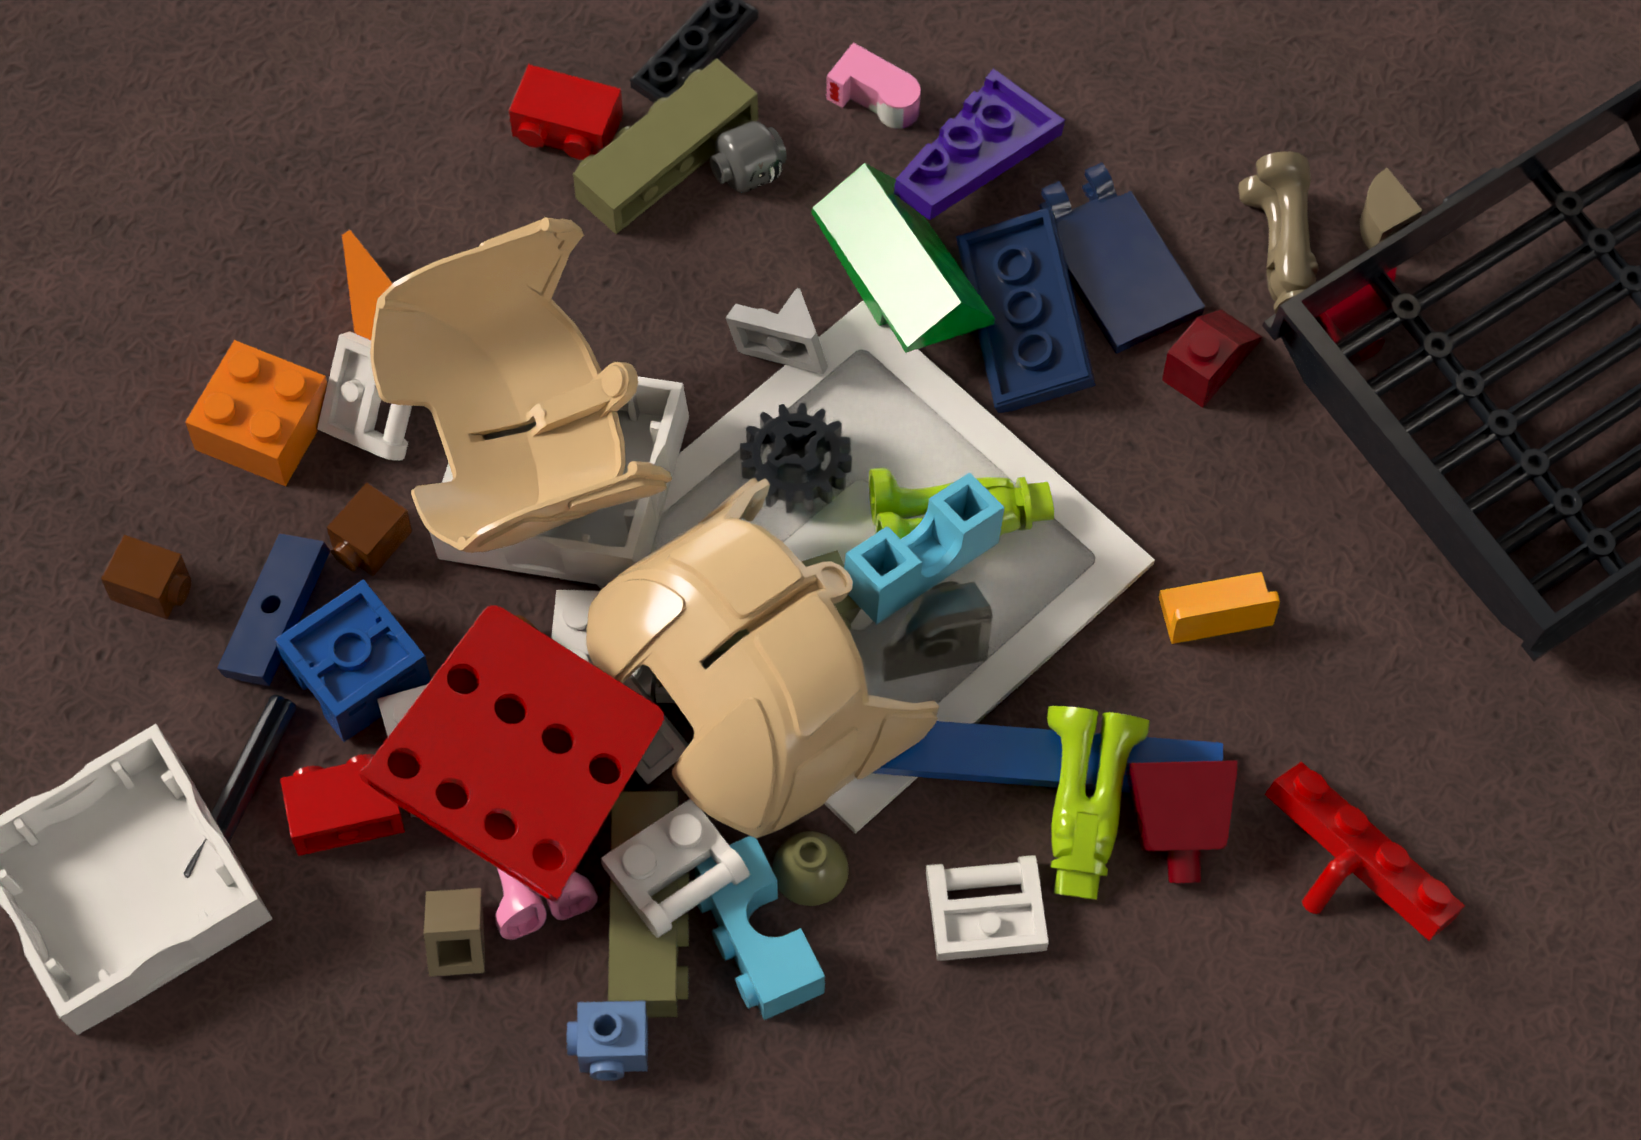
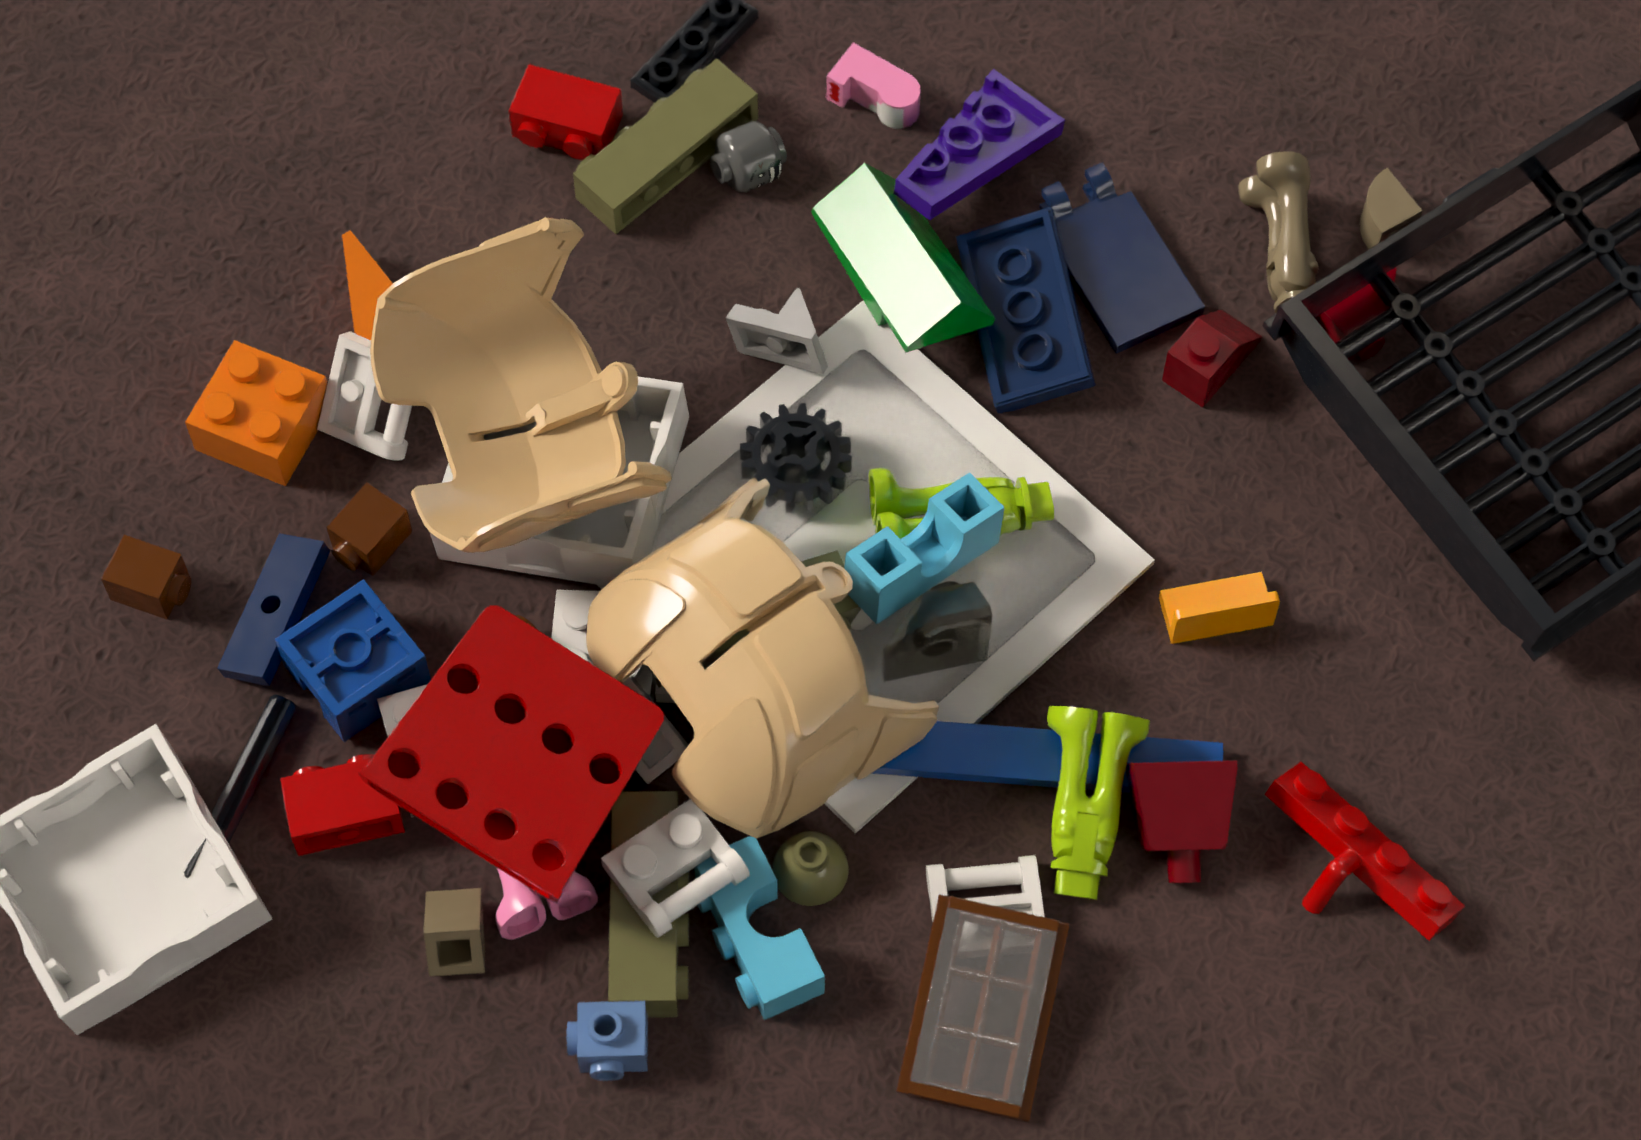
(983, 1008): none -> clear piece

